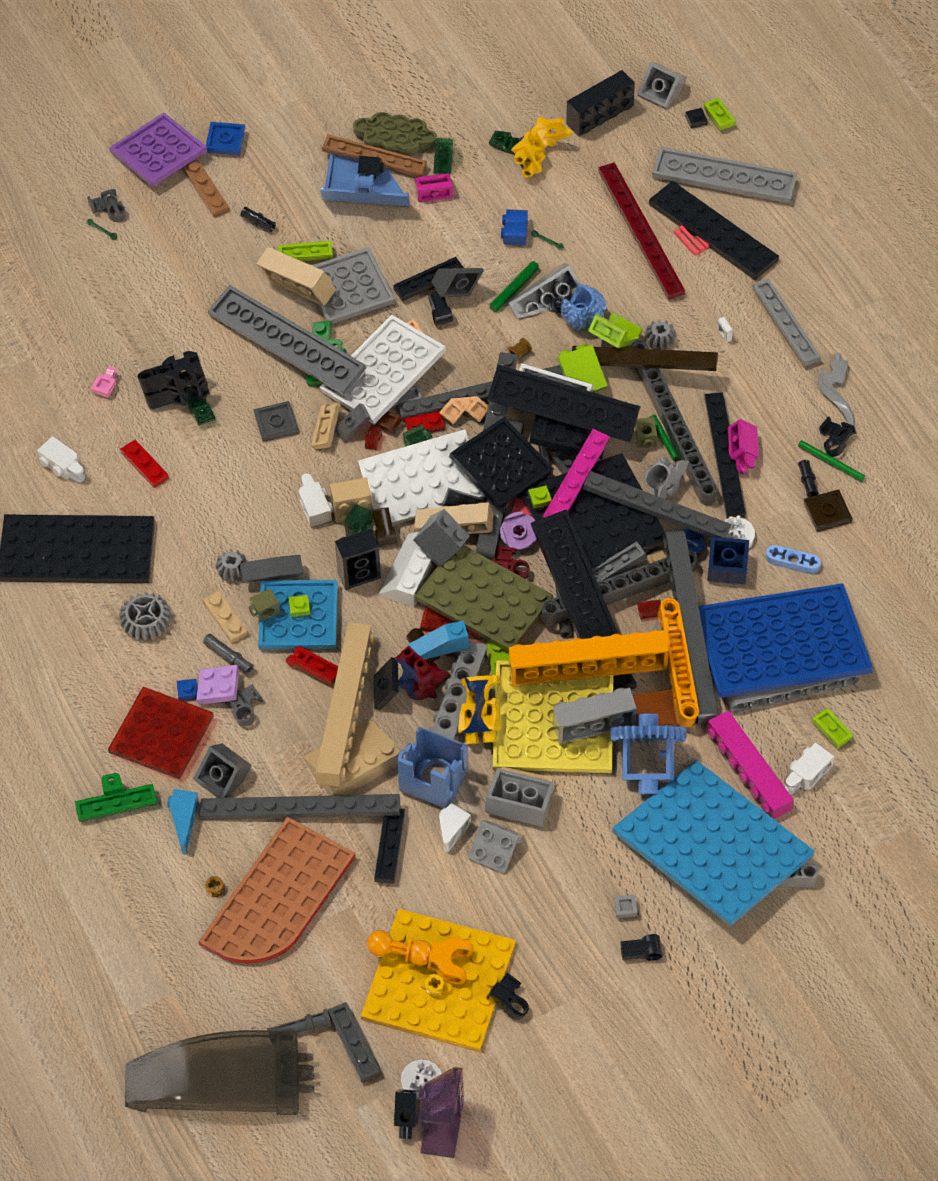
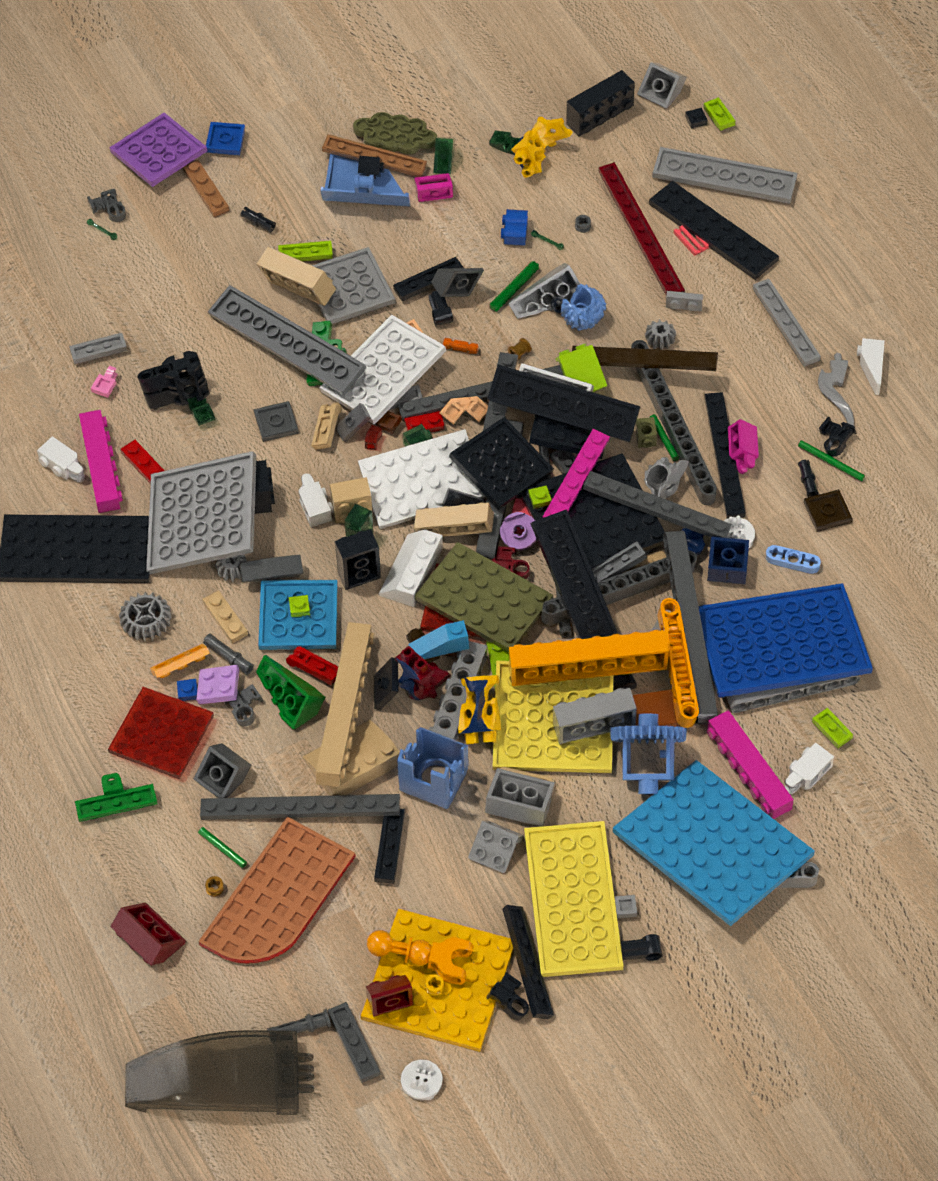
(98, 348): none -> light grey plate
(100, 462): none -> dark pink brick
(147, 933): none -> dark red slope
(180, 661): none -> light orange plate
(183, 812): dark azure slope -> none
(201, 513): none -> light grey plate
(222, 847): none -> green bar
(263, 488): none -> black brick
(264, 605): olive brick -> none
(292, 695): none -> green wedge
(384, 531): dark brown piece -> none
(389, 995): none -> dark red slope
(408, 1102): black torso -> none
(441, 537): dark grey slope -> none
(442, 1112): clear purple windscreen -> none
(453, 825): white slope -> none
(462, 346): none -> orange axle
(527, 962): none -> black plate
(573, 899): none -> light yellow plate
(582, 227): none -> dark grey bush
(616, 330): lime panel -> none
(648, 608): clear red piece -> none
(684, 301): none -> light grey plate
(724, 329): white tile -> none
(871, 361): none -> white slope

